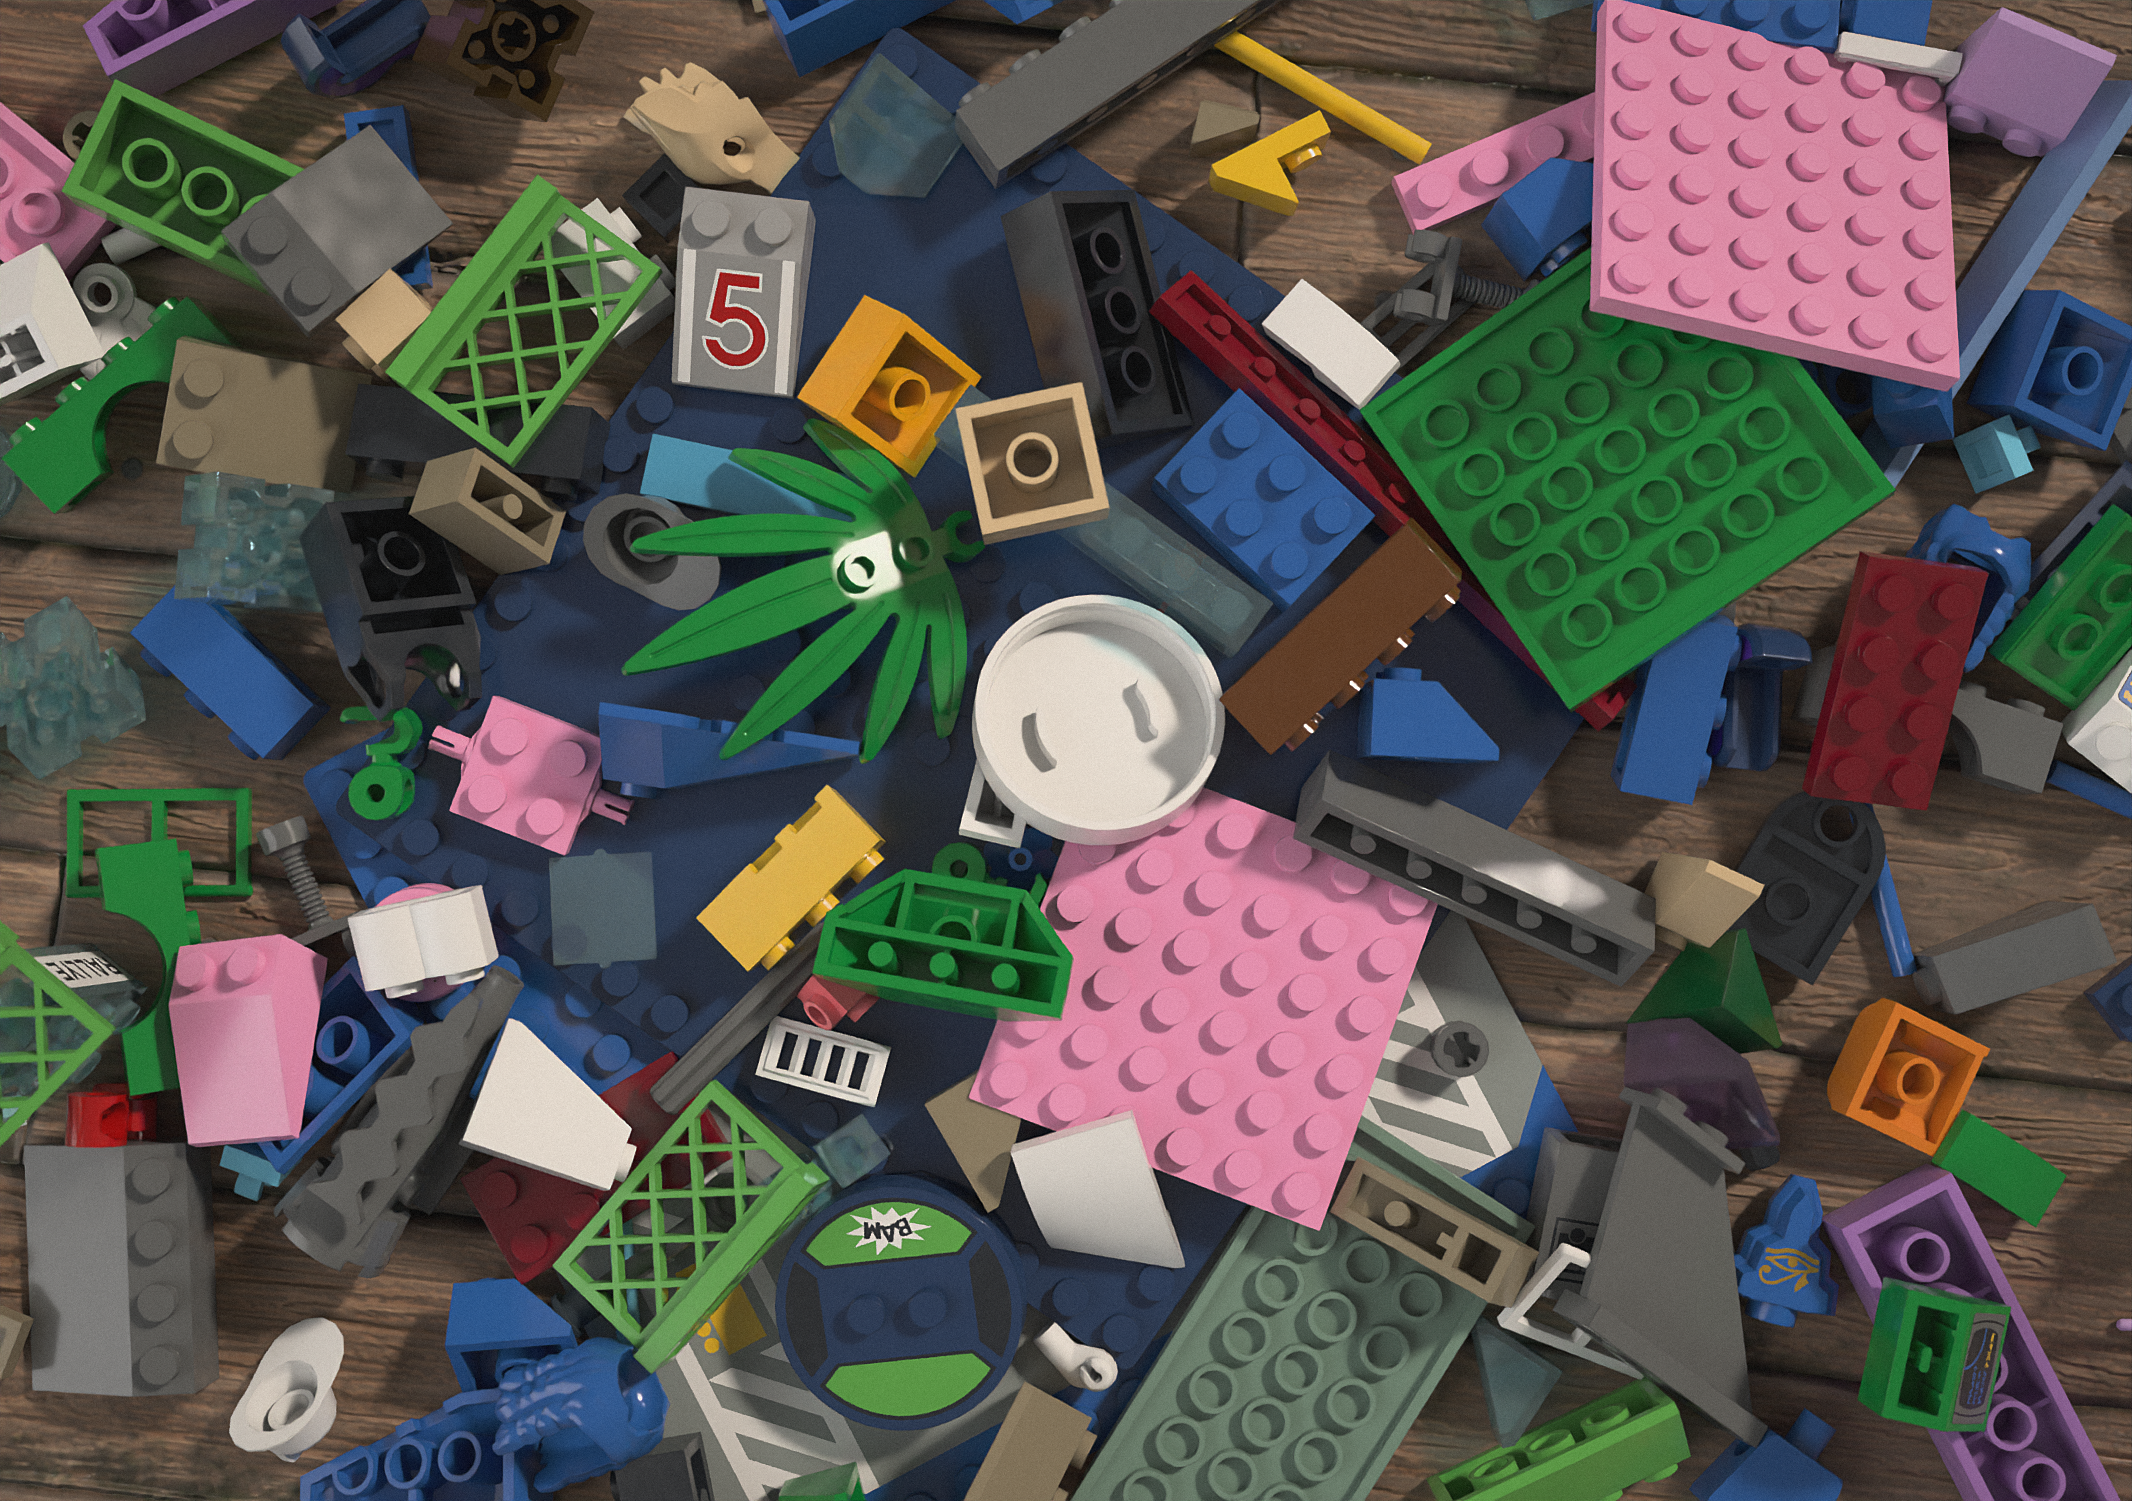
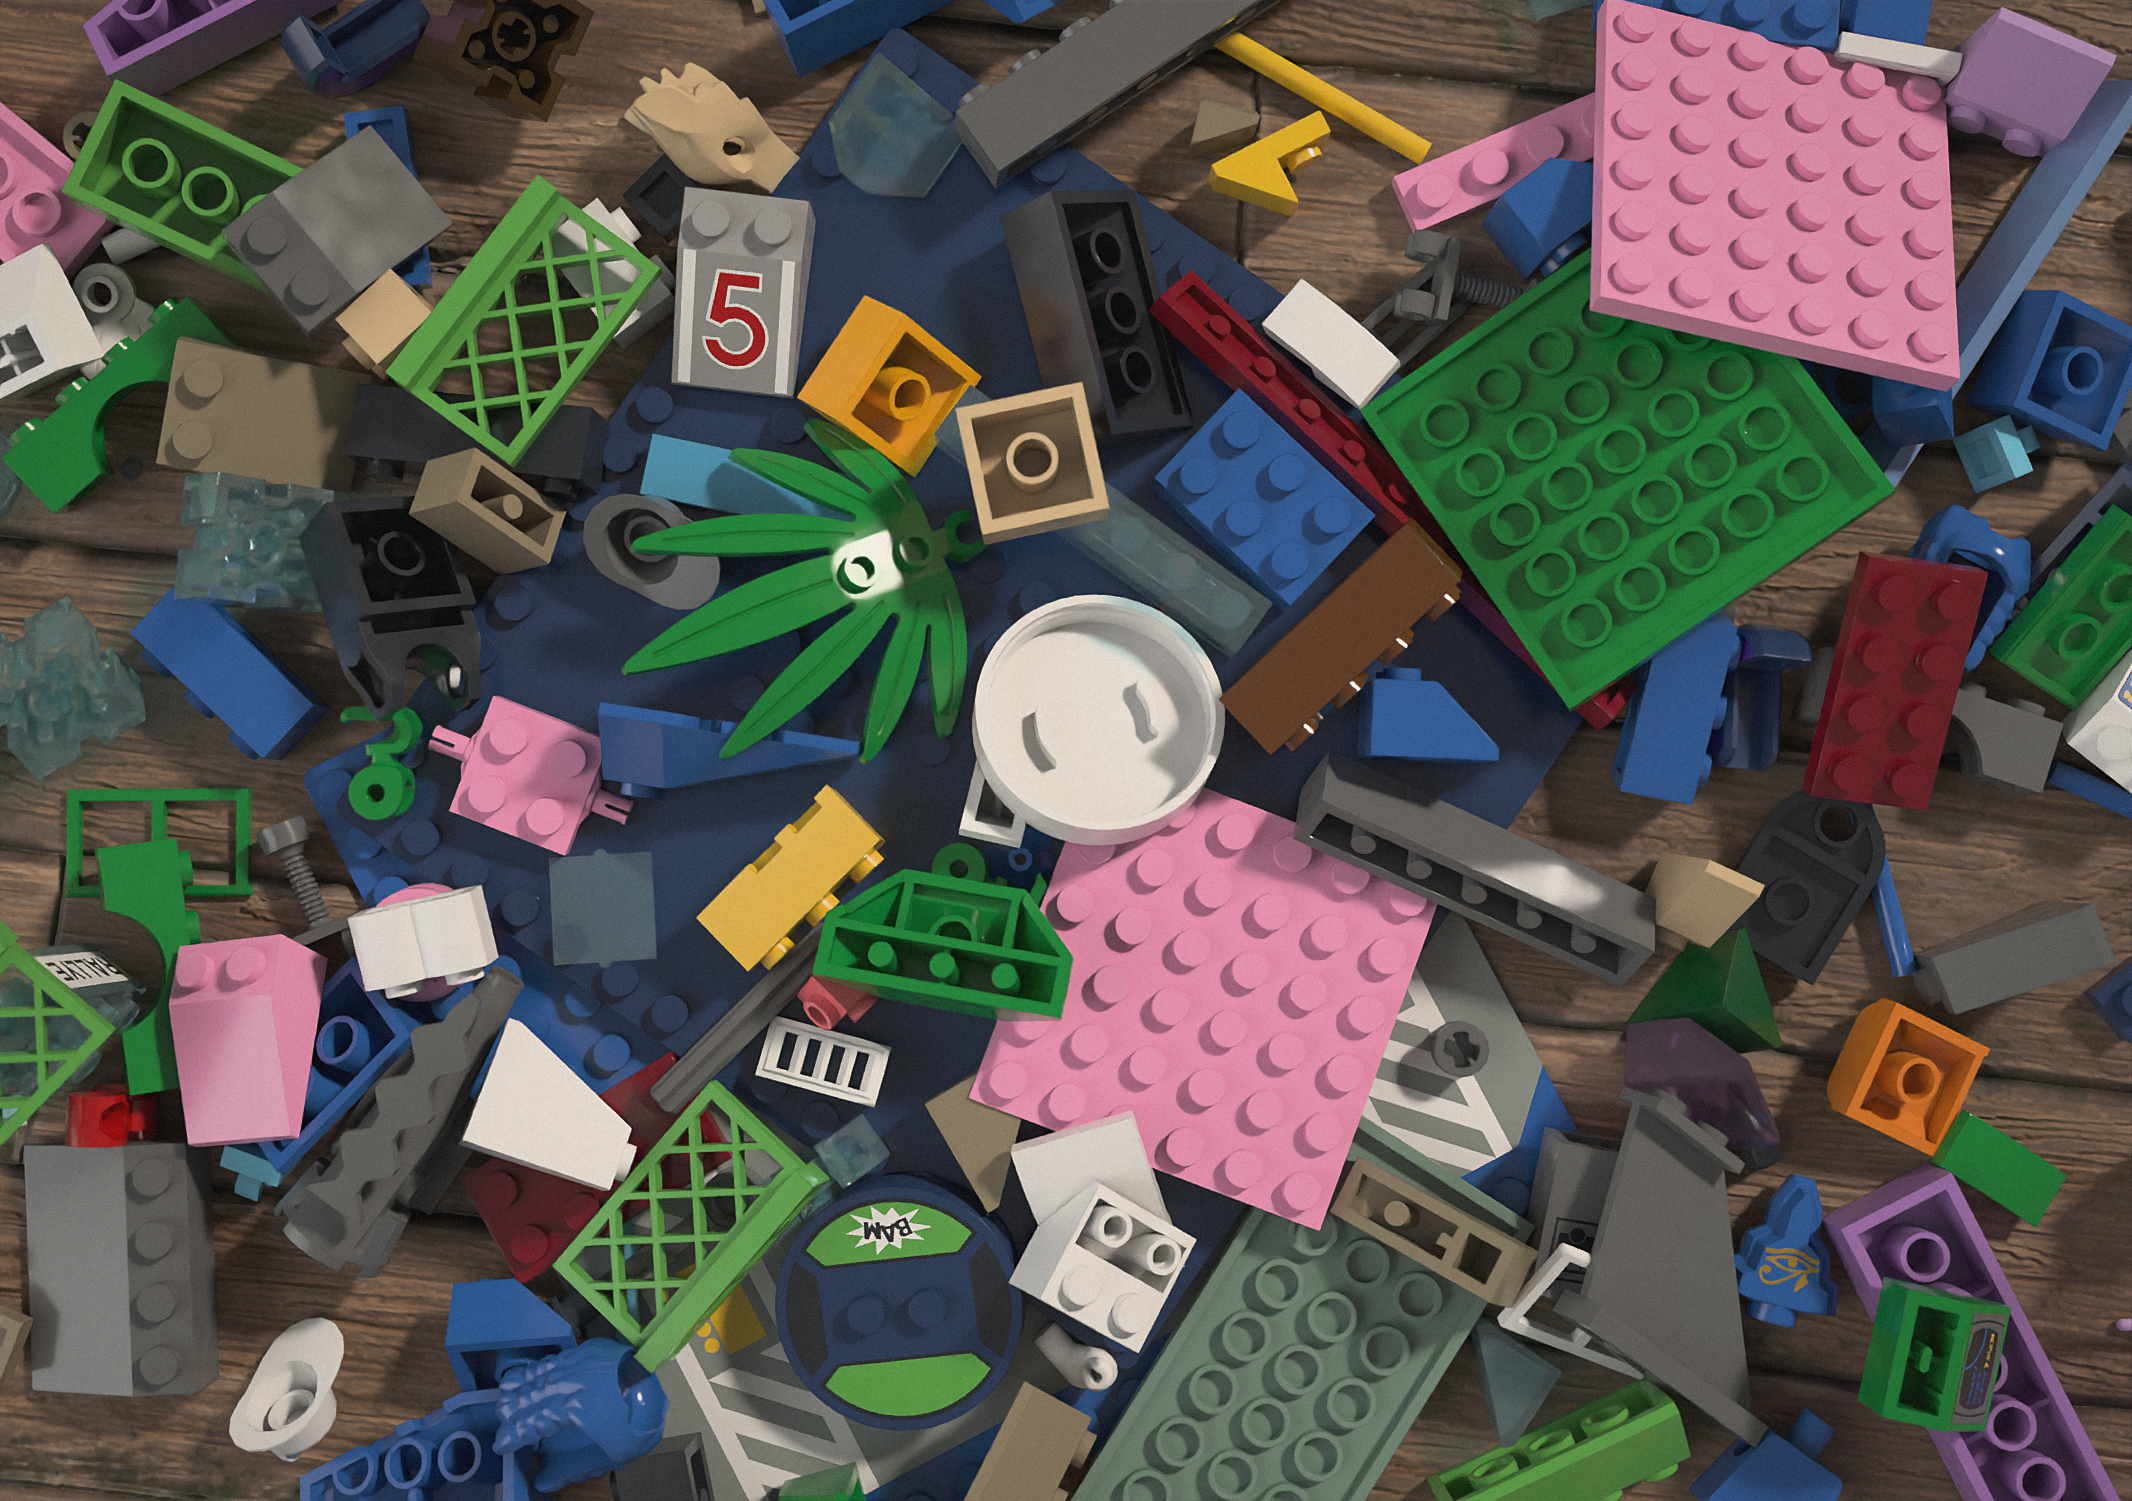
(1104, 1264): none -> white slope

